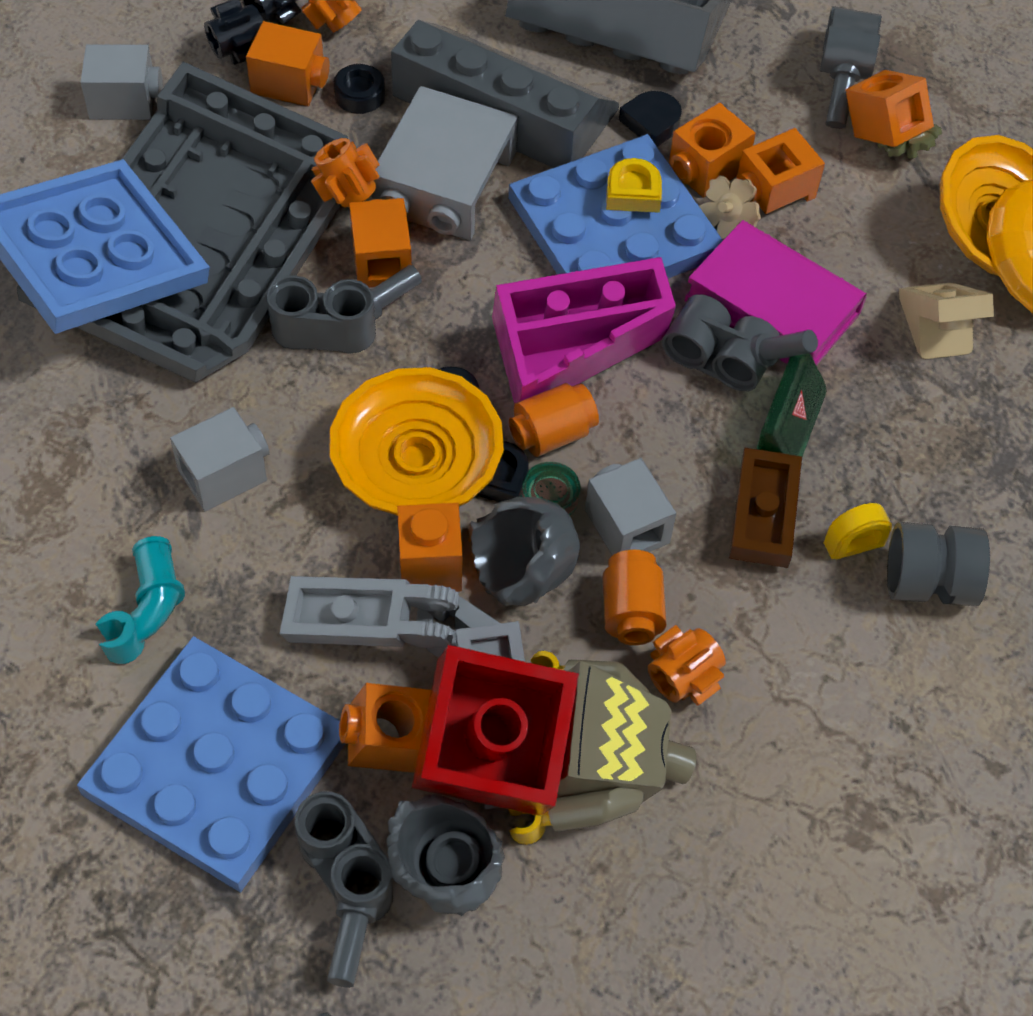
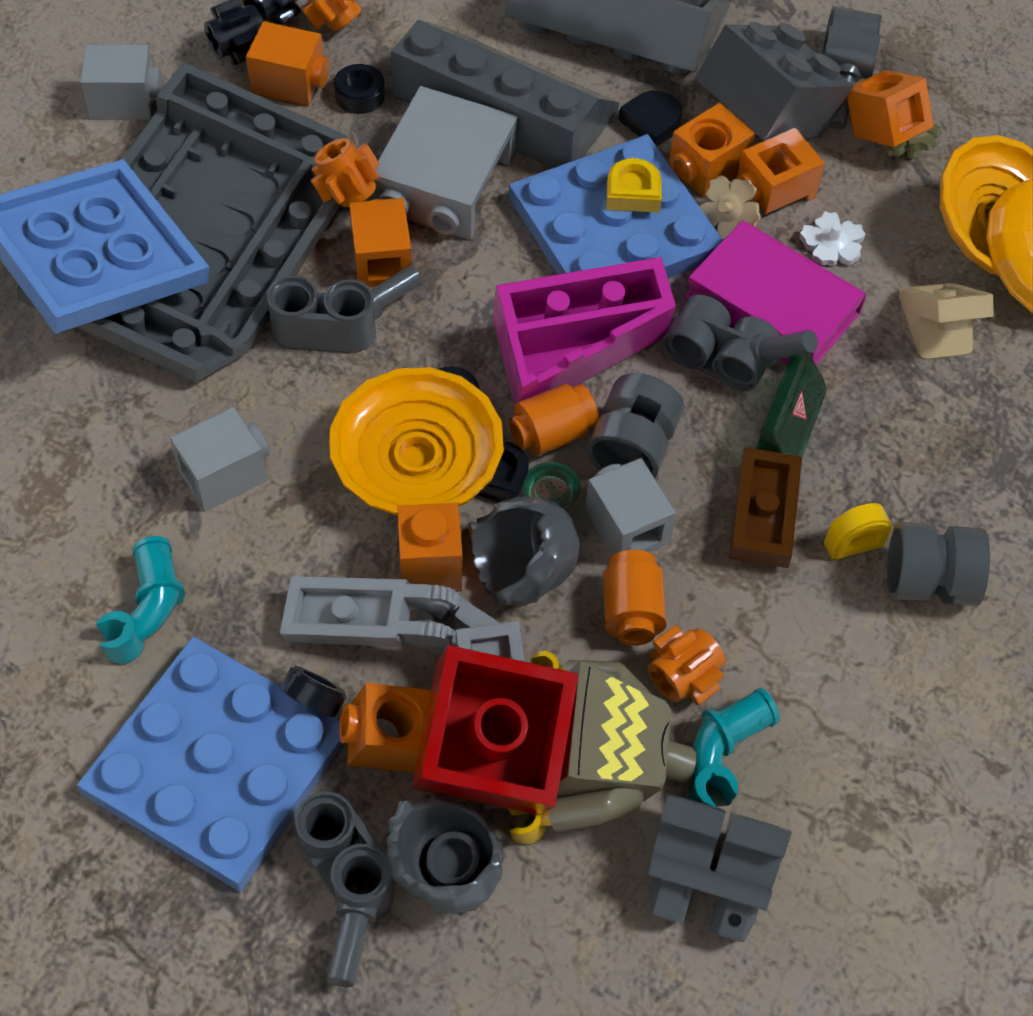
(313, 691): none -> black tile
(636, 422): none -> dark grey wheel
(718, 737): none -> teal piece
(742, 873): none -> dark grey hips
(774, 80): none -> dark grey brick
(832, 240): none -> white plant

